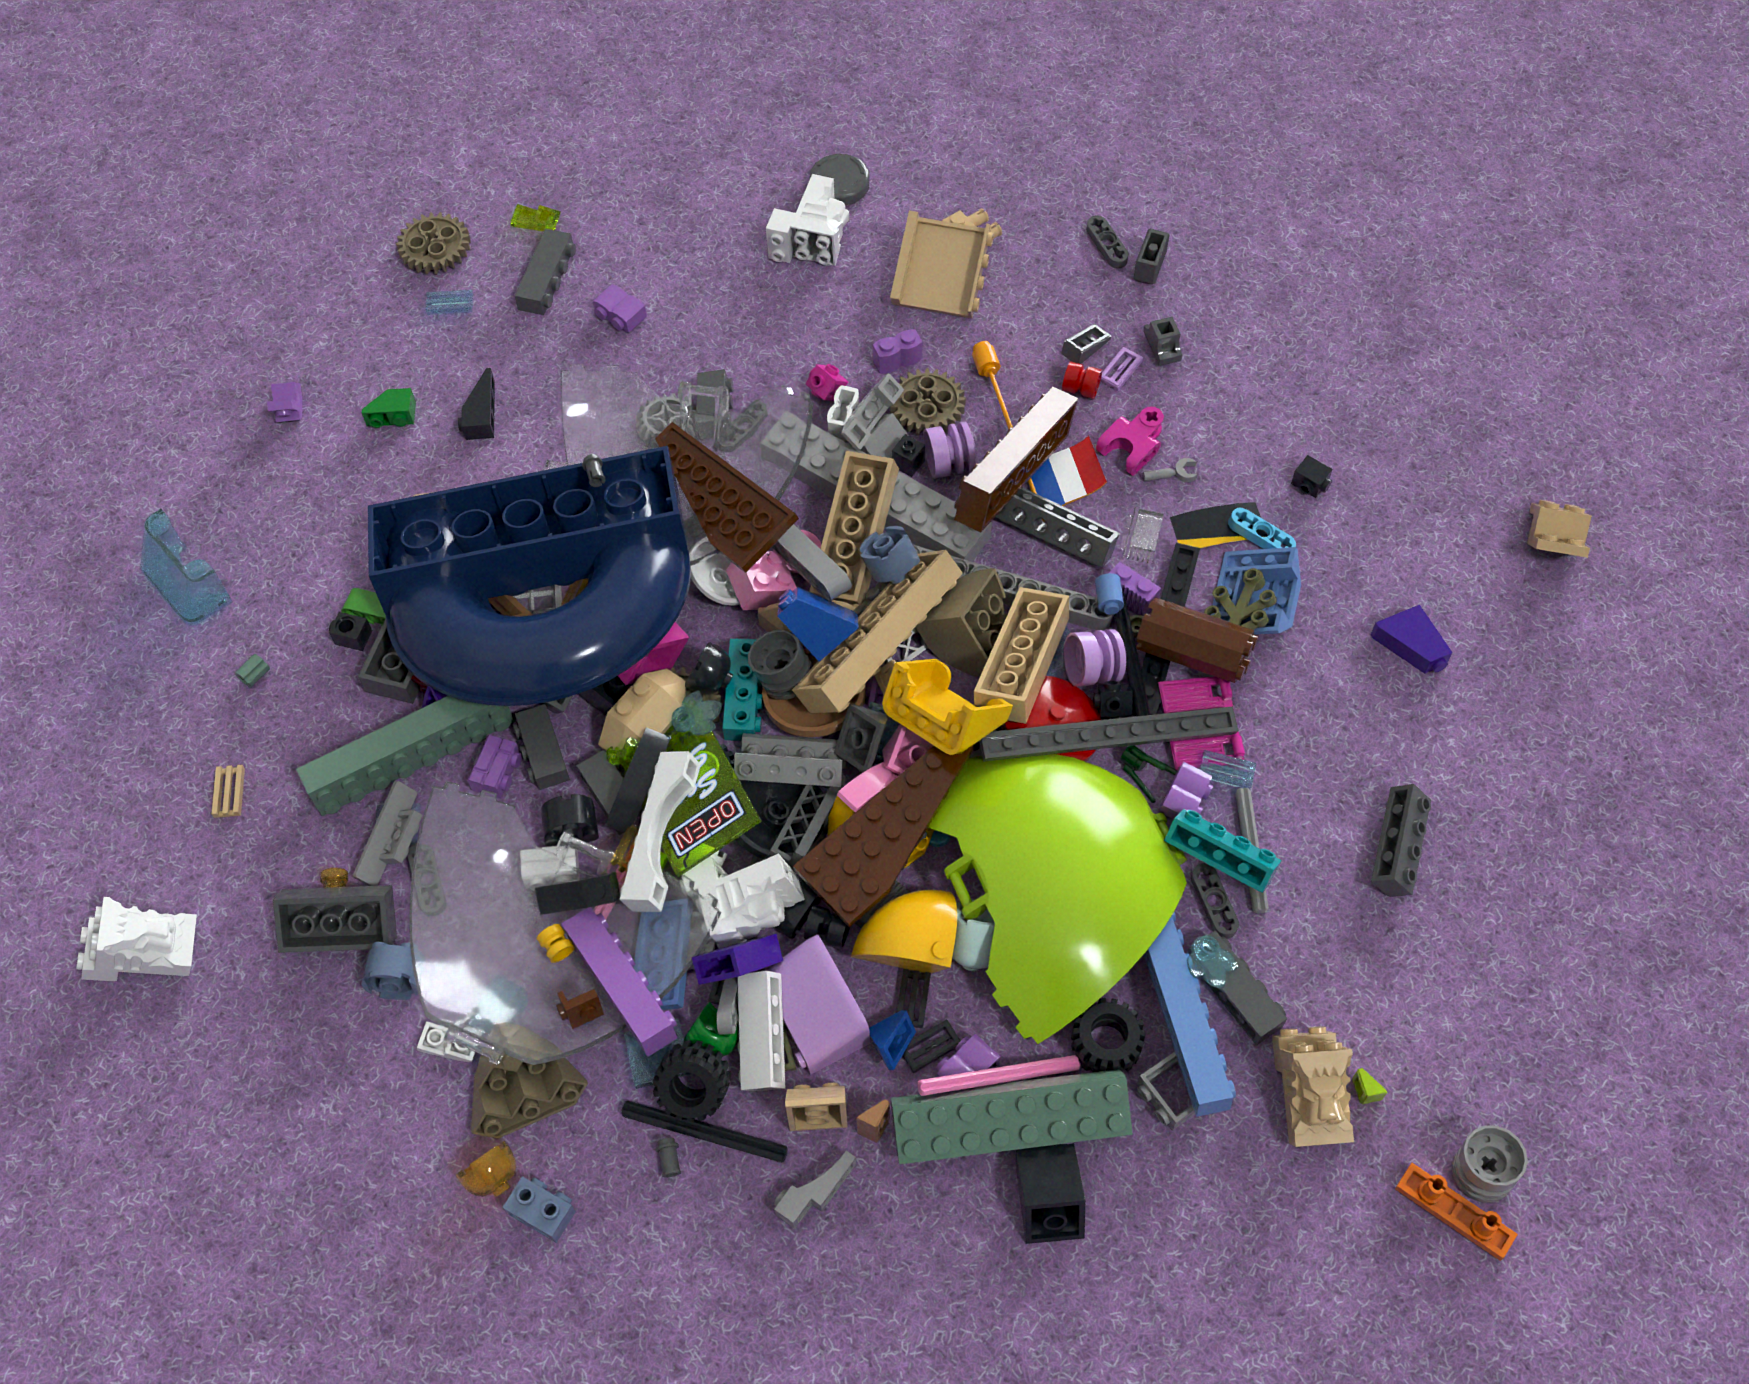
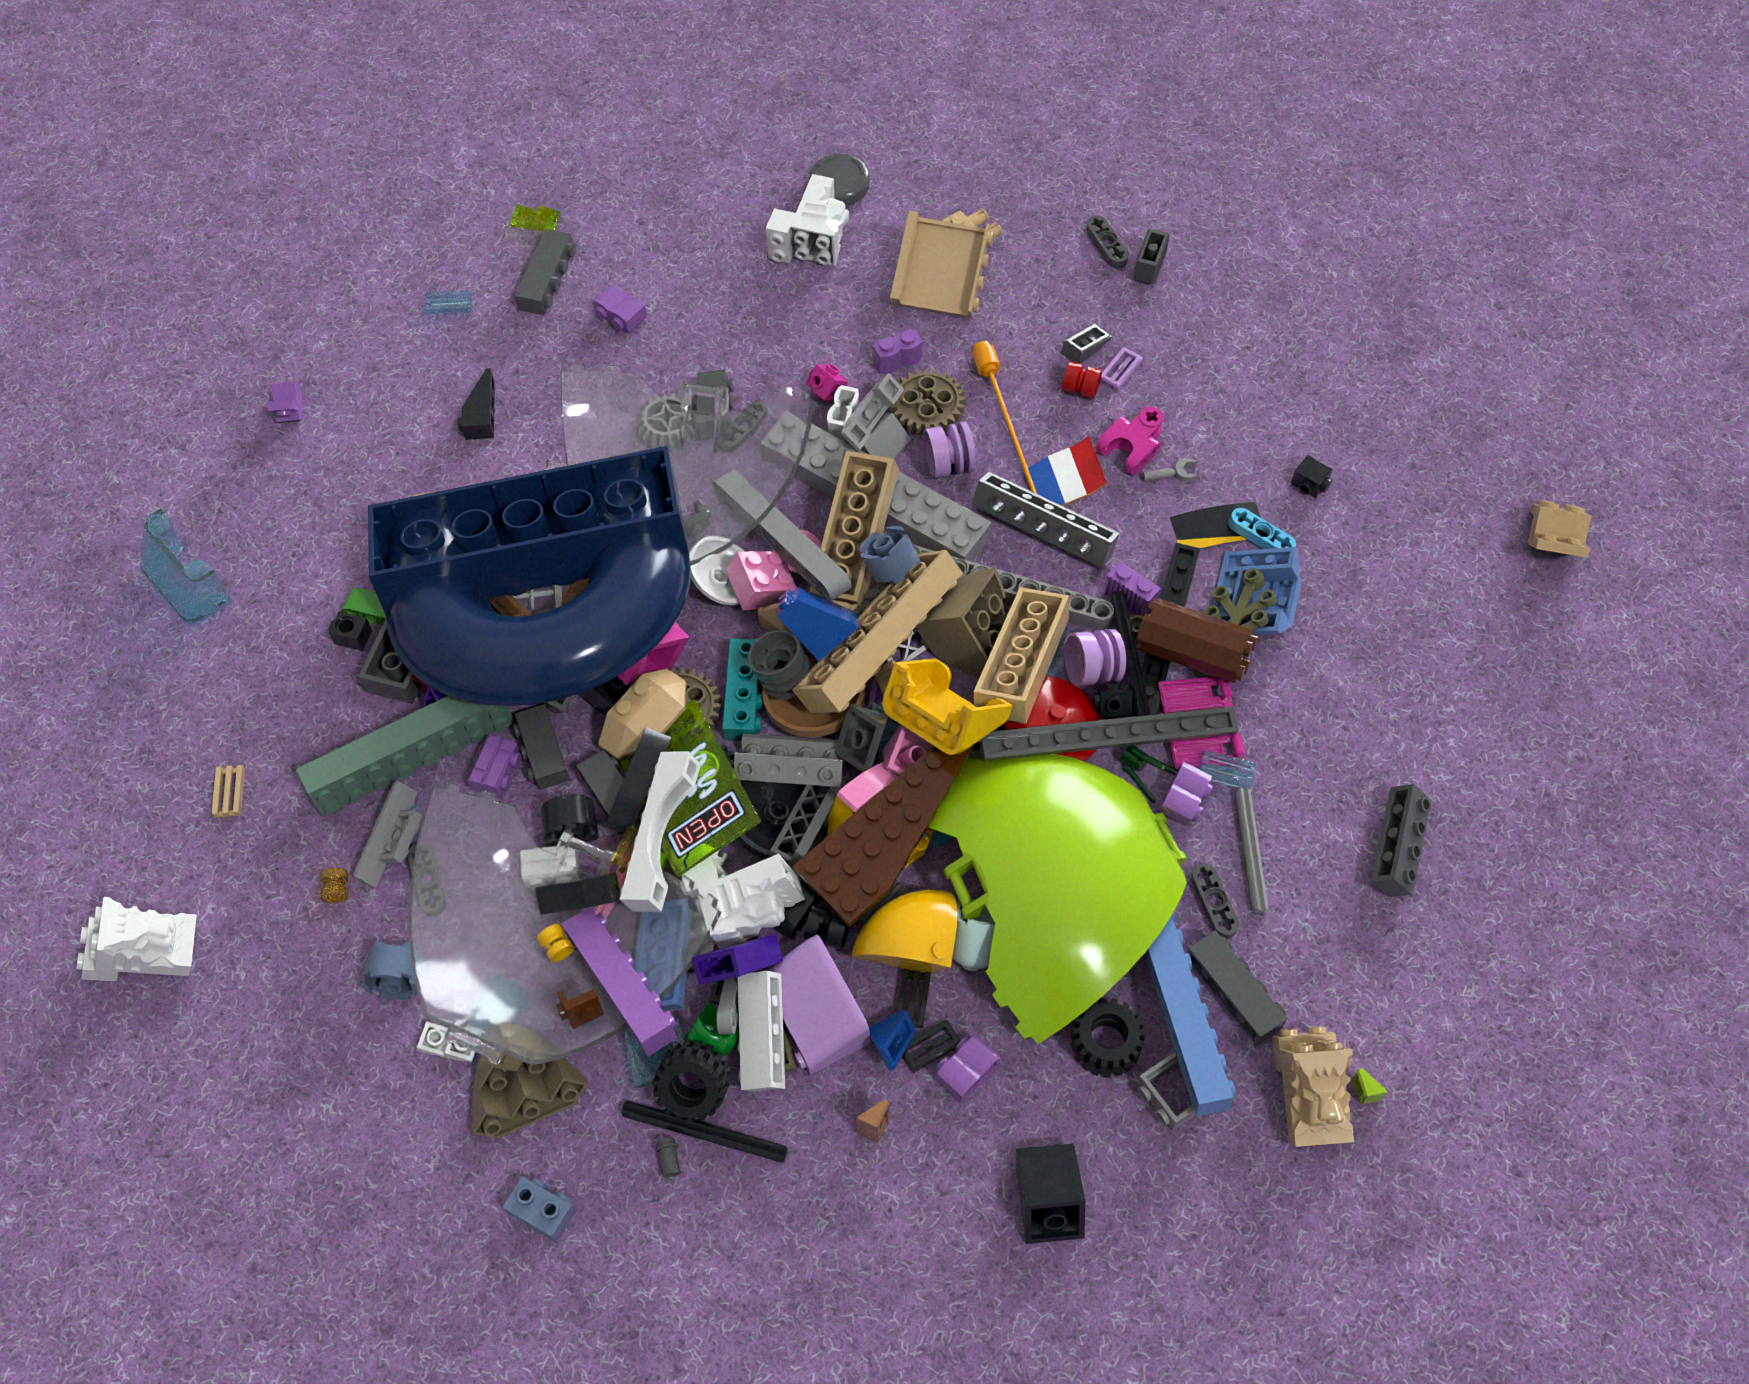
(252, 670): sand green piece -> none
(334, 918): dark grey brick -> none
(391, 408): green slope -> none
(433, 243): dark tan gear -> none
(489, 1172): clear yellow cylinder -> none
(593, 465): dark grey pin -> none
(624, 755): clear neon green arm -> none
(696, 714): clear light blue plate -> none
(711, 671): black cylinder -> none
(732, 509): reddish brown wing -> none
(796, 1202): light grey slope -> none
(816, 1107): tan slope -> none
(909, 455): black brick -> none
(998, 1075): bright pink axle -> none
(1011, 1116): sand green brick -> none
(1014, 459): brick -> none
(1109, 593): medium blue brick -> none
(1142, 535): clear brick -> none
(1164, 340): dark grey brick -> none
(1210, 961): clear light blue plate -> none
(1223, 850): teal brick -> none
(1413, 639): dark purple slope -> none
(1438, 1199): orange plate -> none
(1493, 1149): light grey wheel -> none

